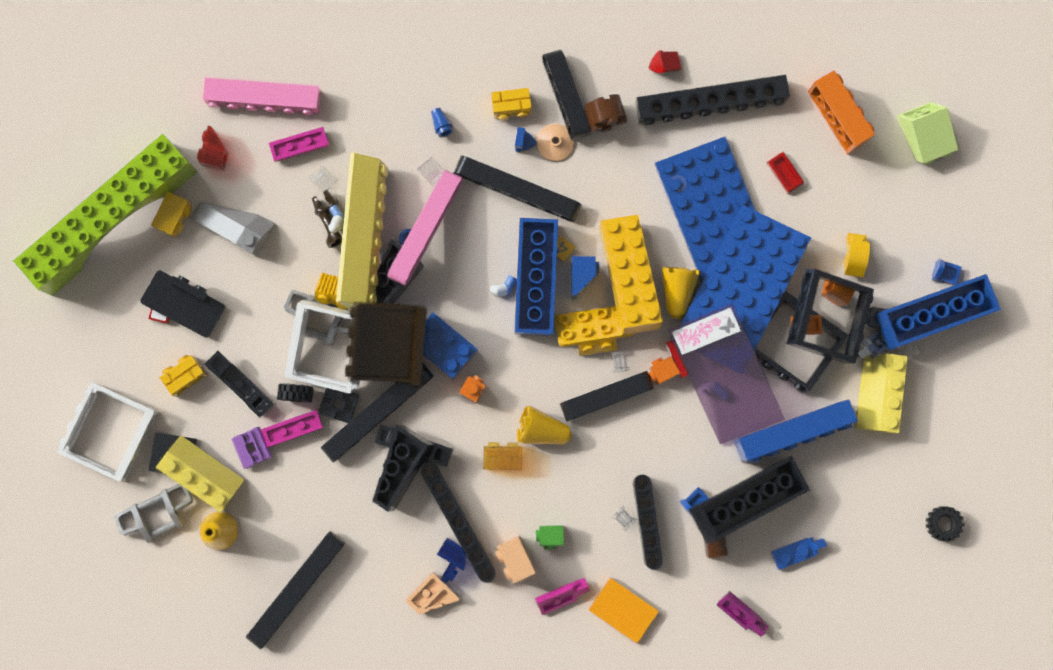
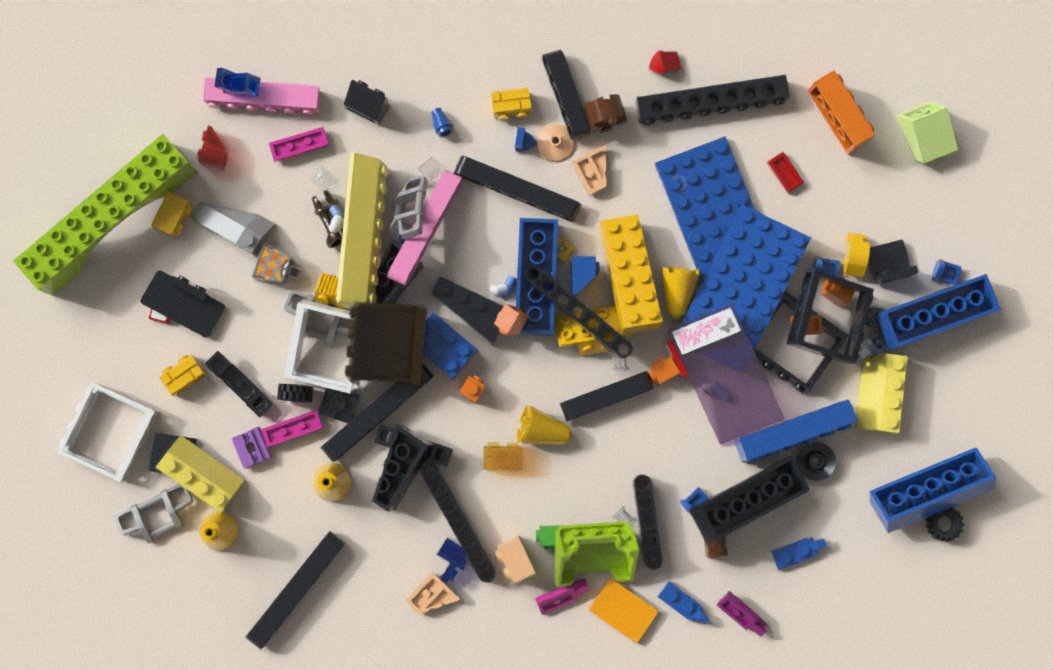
(237, 83): none -> clear blue brick
(274, 266): none -> torso
(339, 482): none -> yellow cone
(366, 102): none -> black slope
(415, 216): none -> light grey bar
(470, 307): none -> black wedge
(511, 320): none -> orange brick
(588, 314): none -> black beam
(592, 170): none -> light nougat wing
(595, 549): none -> lime windscreen
(682, 603): none -> blue hinge
(825, 457): none -> black dish
(827, 265): none -> blue tile
(890, 262): none -> black bracket
(932, 490): none -> blue brick

